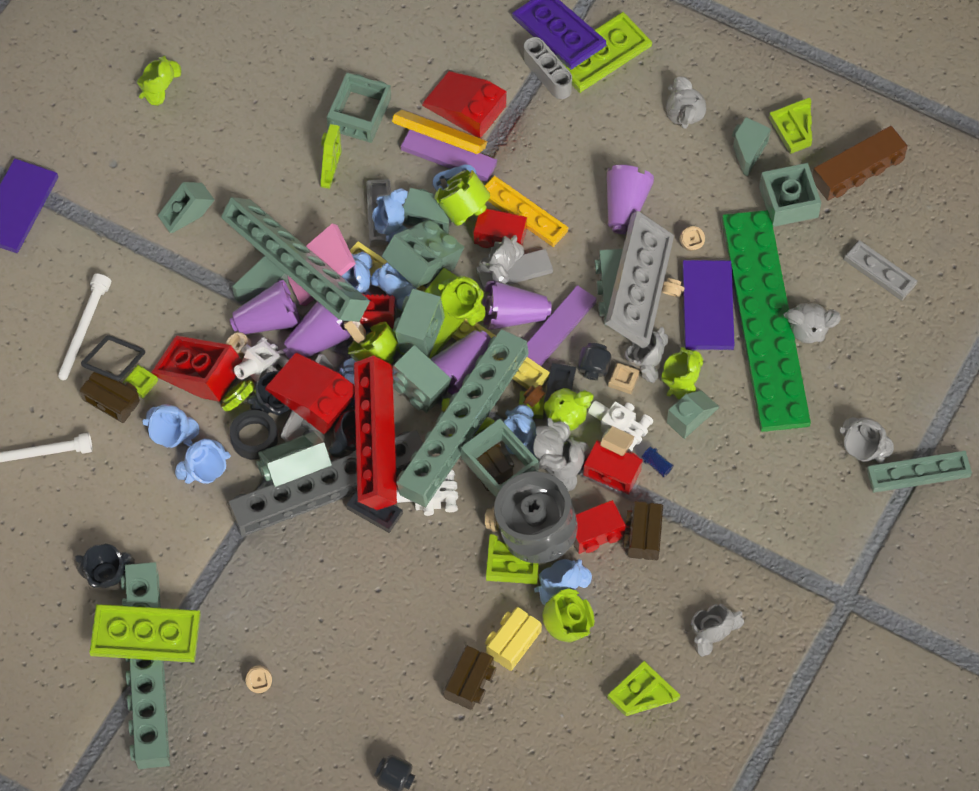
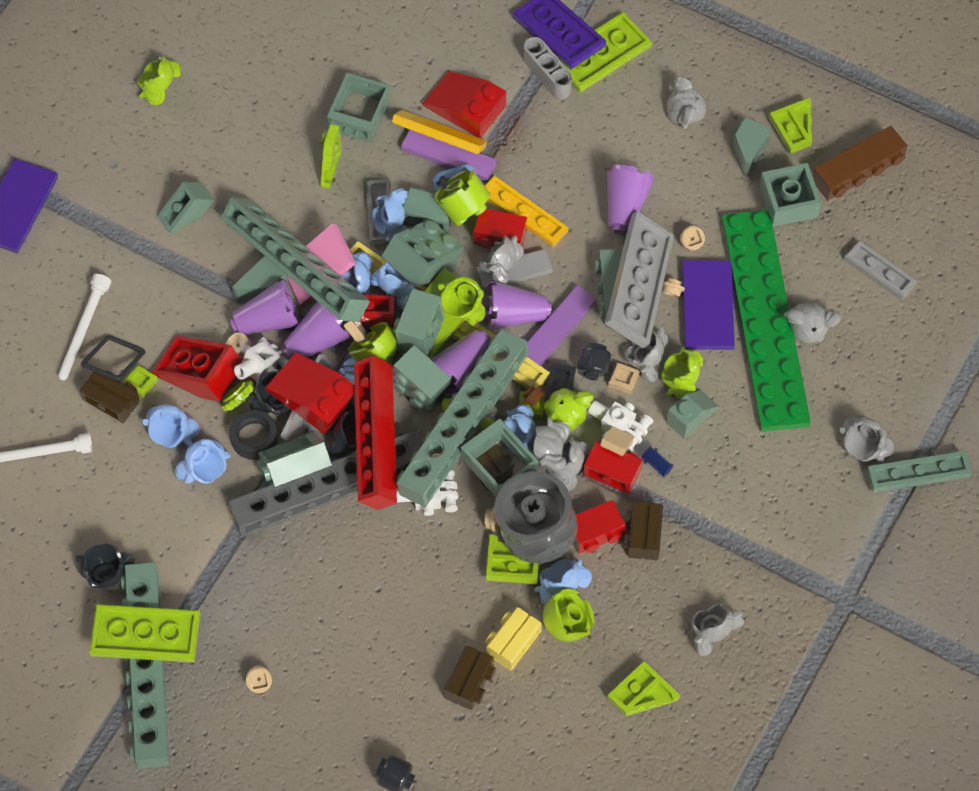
(384, 518): black plate -> none

